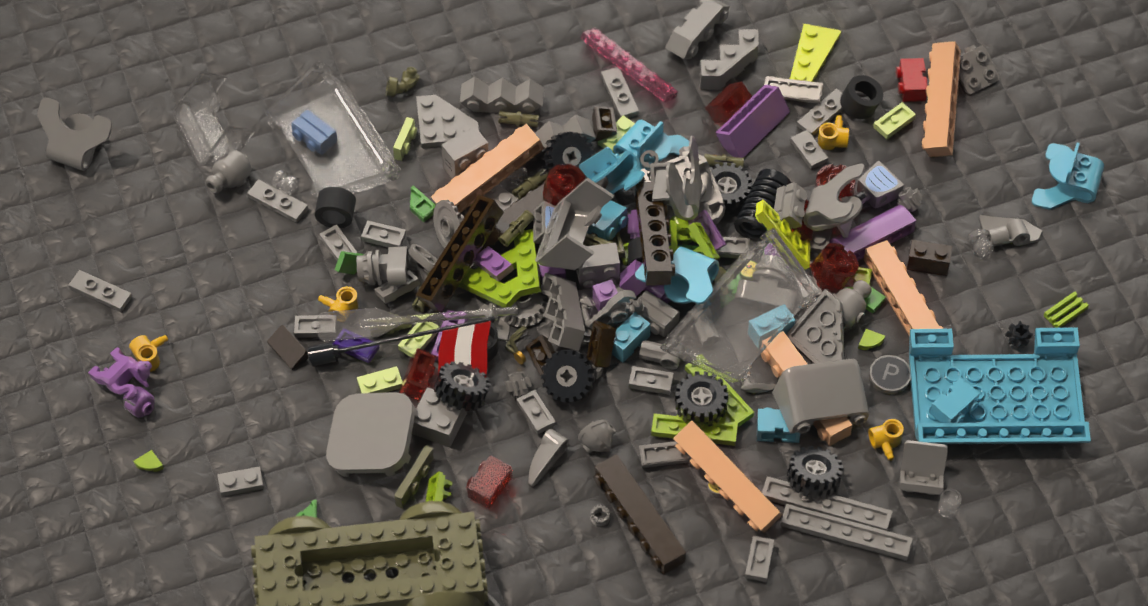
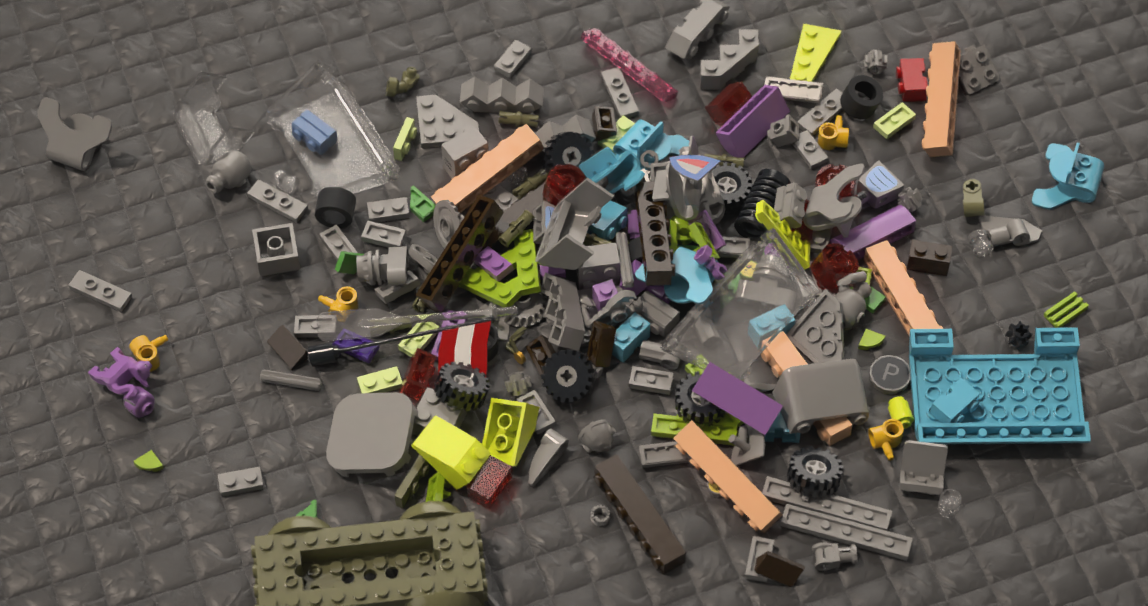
(276, 249): none -> light grey brick
(290, 380): none -> light grey axle
(388, 210): none -> light grey plate
(451, 451): none -> neon yellow slope
(509, 429): none -> neon yellow slope
(512, 58): none -> light grey plate
(625, 261): none -> light grey axle
(693, 167): none -> shield
(703, 257): none -> medium lavender piece
(737, 398): none -> medium lavender brick
(748, 445): none -> light grey shield
(778, 568): none -> dark brown slope
(784, 131): none -> light grey brick
(832, 556): none -> light grey connector
(851, 279): none -> light grey arm
(876, 61): none -> light grey gear
(900, 410): none -> neon yellow brick
(973, 200): none -> olive piece

